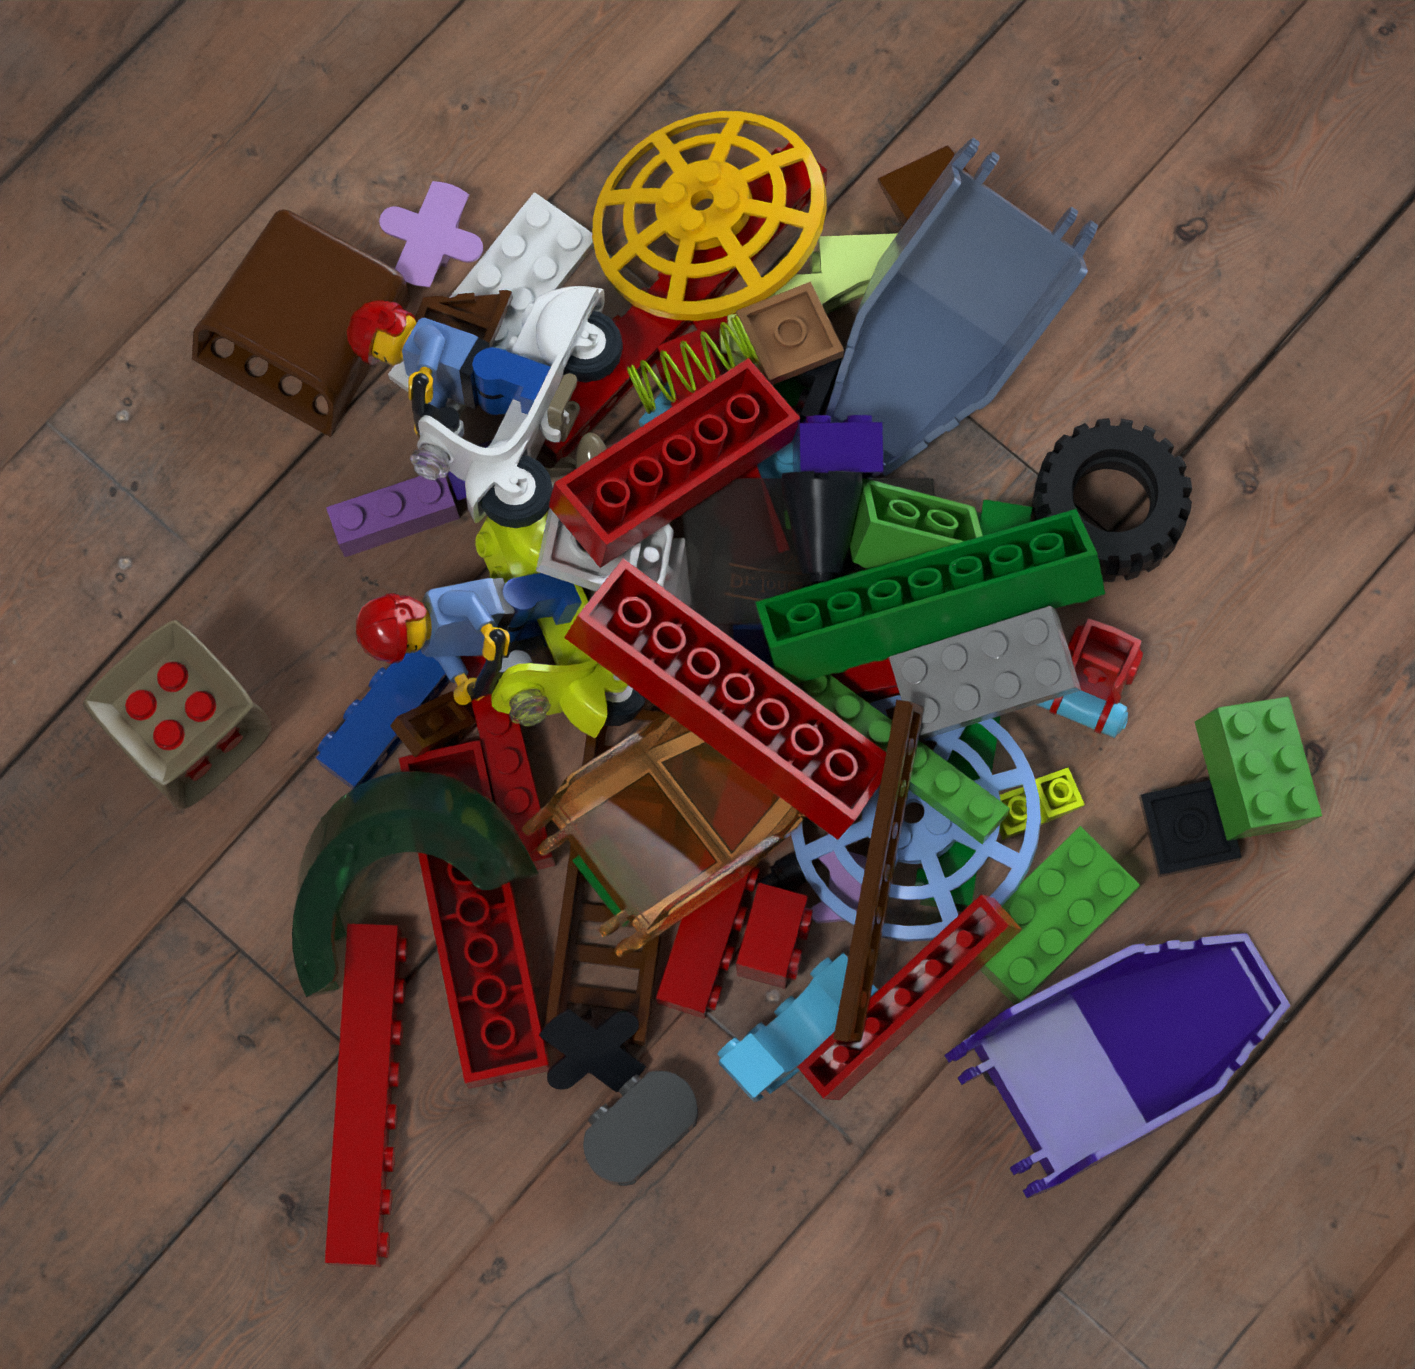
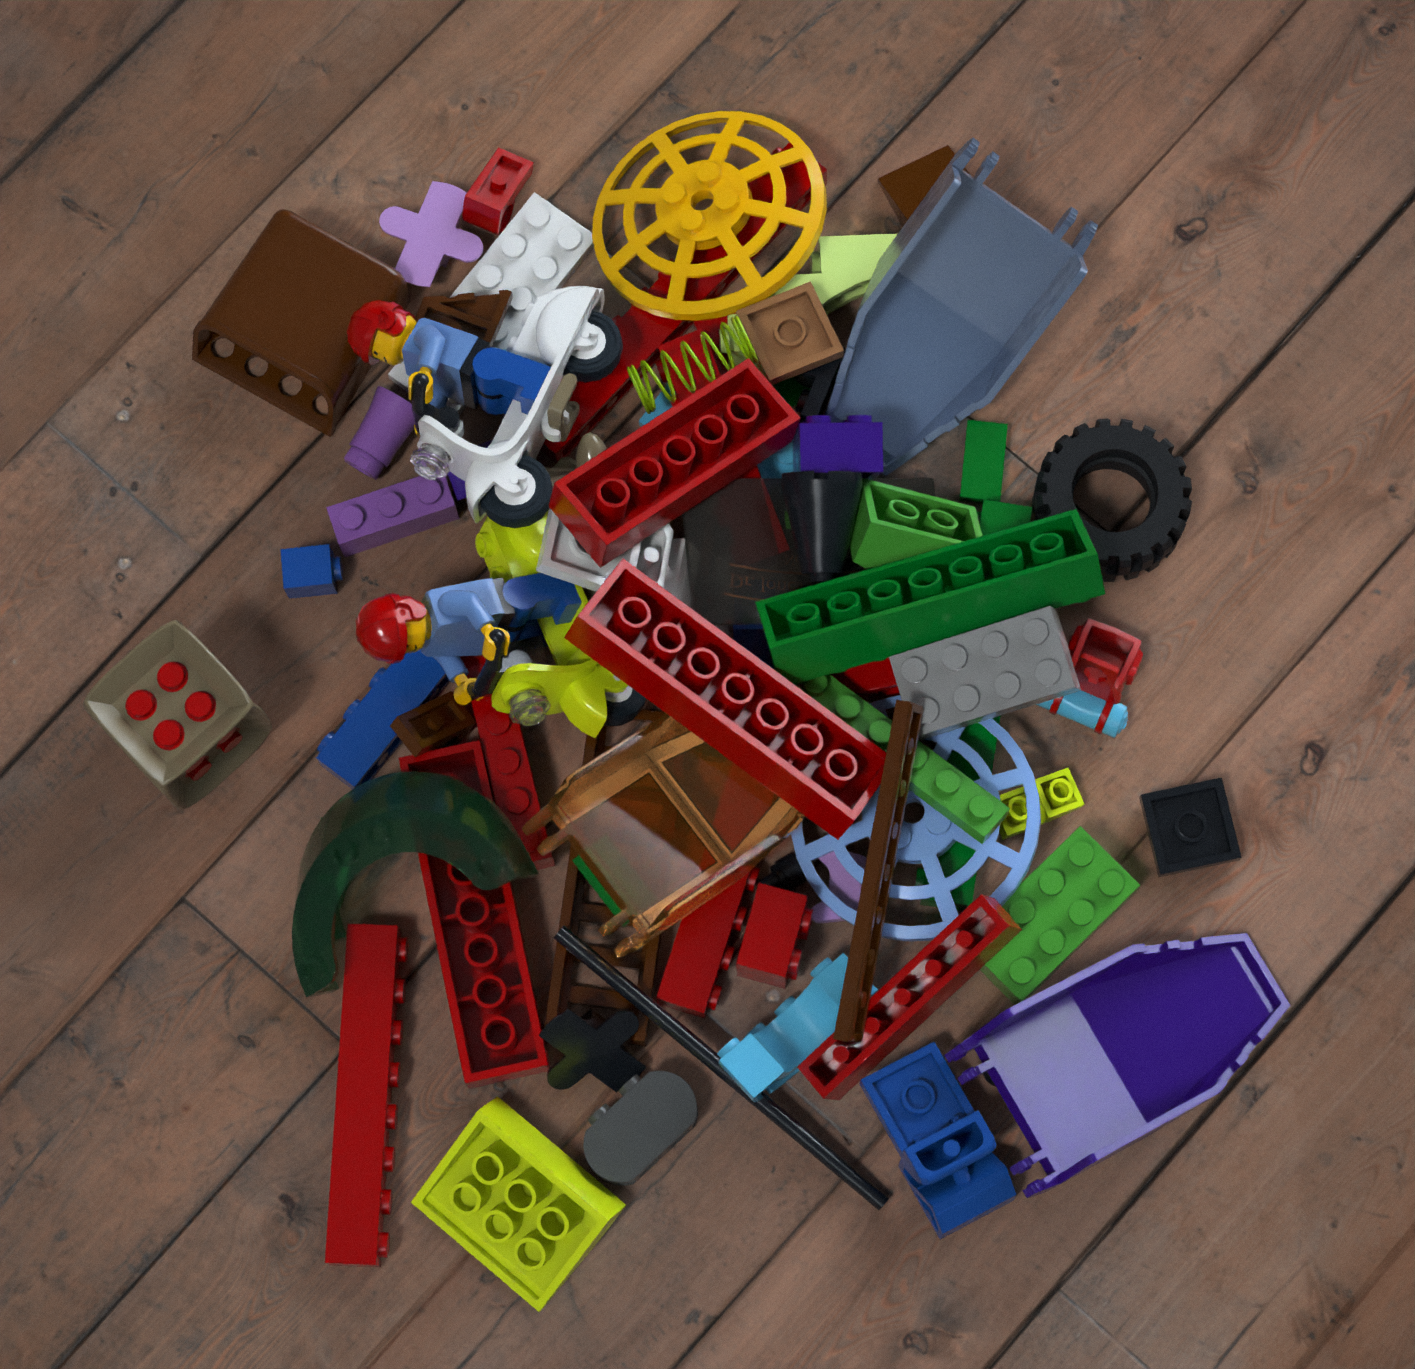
(310, 571): none -> blue brick
(380, 433): none -> medium lavender plant
(493, 193): none -> red plate
(517, 1203): none -> neon yellow slope
(710, 1059): none -> black piece
(939, 1140): none -> blue piece
(983, 461): none -> green tile
(1258, 768): bright green brick -> none

